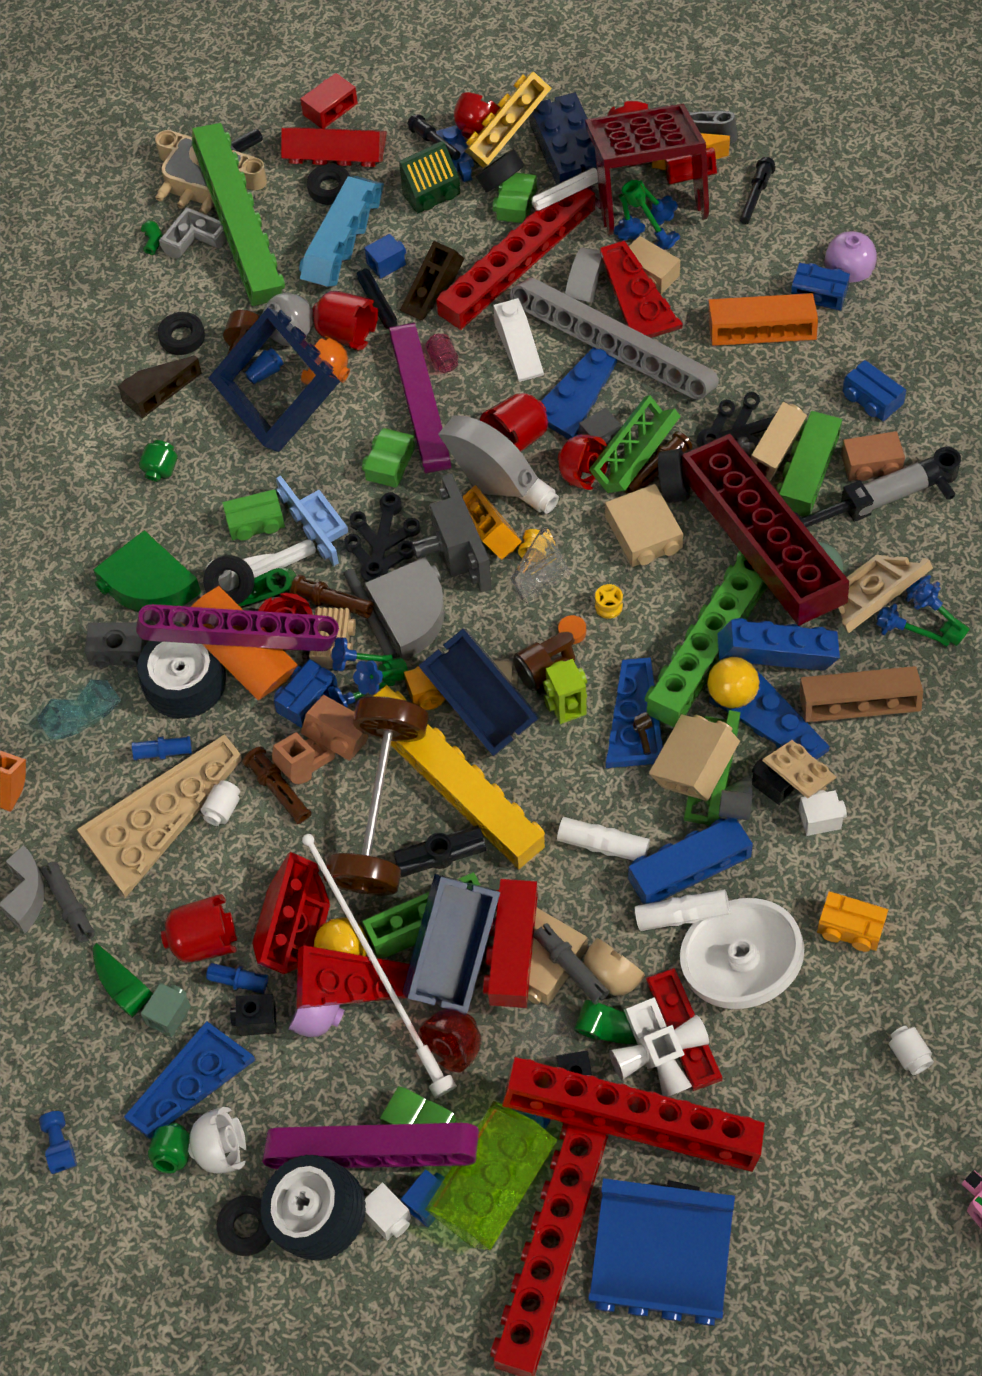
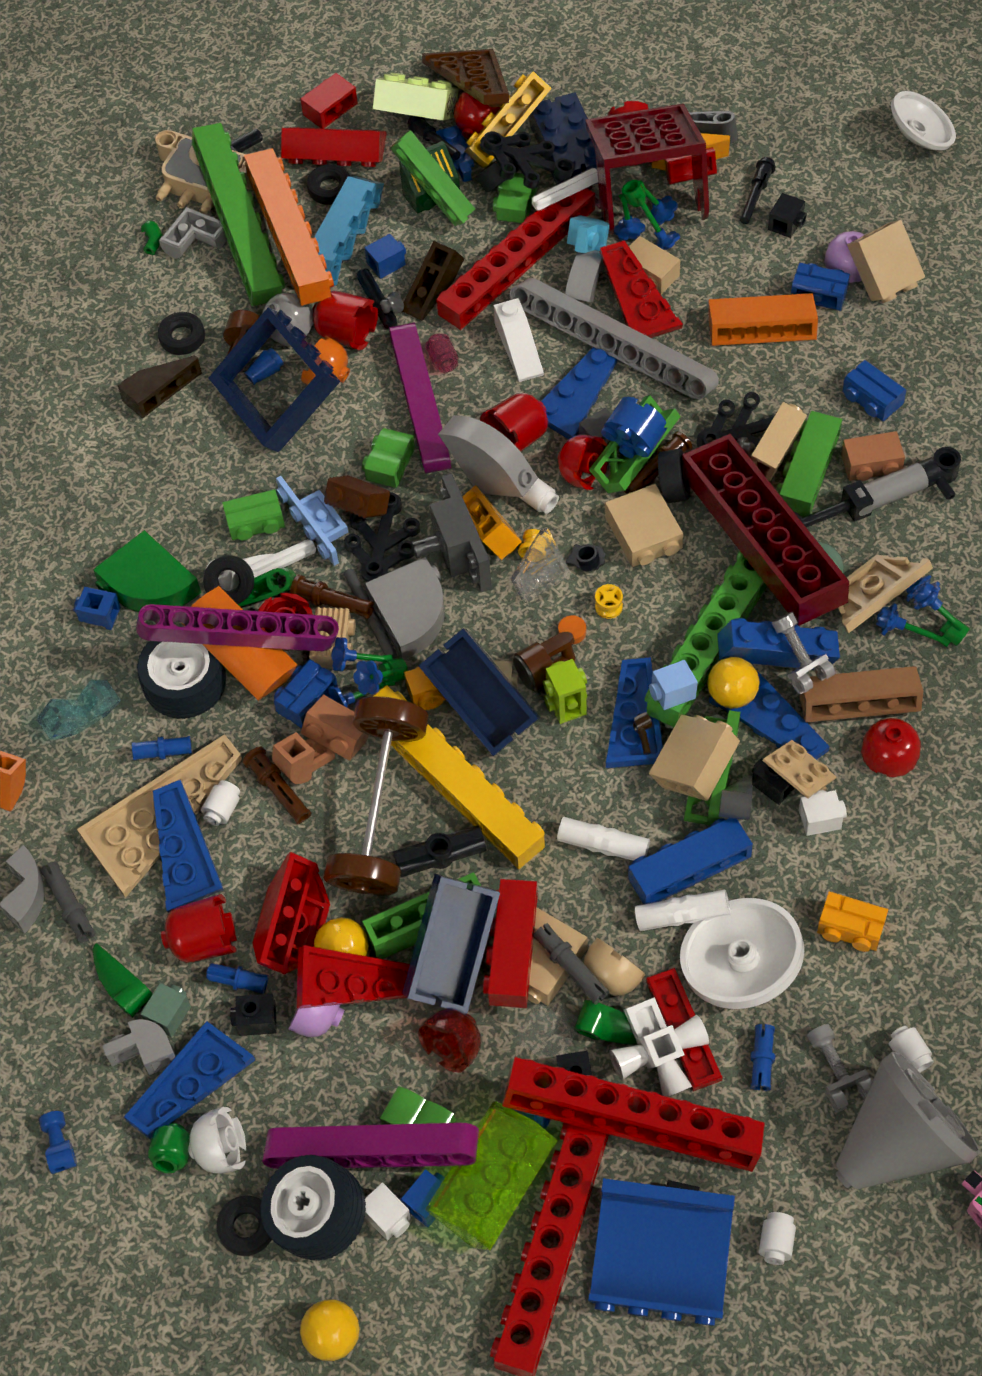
(97, 607): none -> blue brick
(105, 636): dark grey brick -> none
(144, 1040): none -> light grey brick
(158, 460): green head -> none
(185, 858): none -> blue wing
(288, 227): none -> orange brick
(329, 1330): none -> yellow piece
(356, 496): none -> reddish brown brick
(393, 302): none -> dark grey arm
(415, 96): none -> yellowish green brick
(432, 178): none -> bright green fence
(441, 1084): white piece -> none
(473, 72): none -> reddish brown wing
(499, 146): none -> black plant
(586, 557): none -> black animal
(587, 233): none -> medium azure brick
(634, 428): none -> blue brick
(673, 685): none -> light blue brick
(762, 1057): none -> blue pin
(777, 1238): none -> white brick
(787, 215): none -> black brick
(822, 667): none -> light grey bar
(822, 1038): none -> light grey bar
(886, 261): none -> tan brick
(891, 747): none -> red cylinder
(902, 1130): none -> light grey cone
(922, 121): none -> white dish

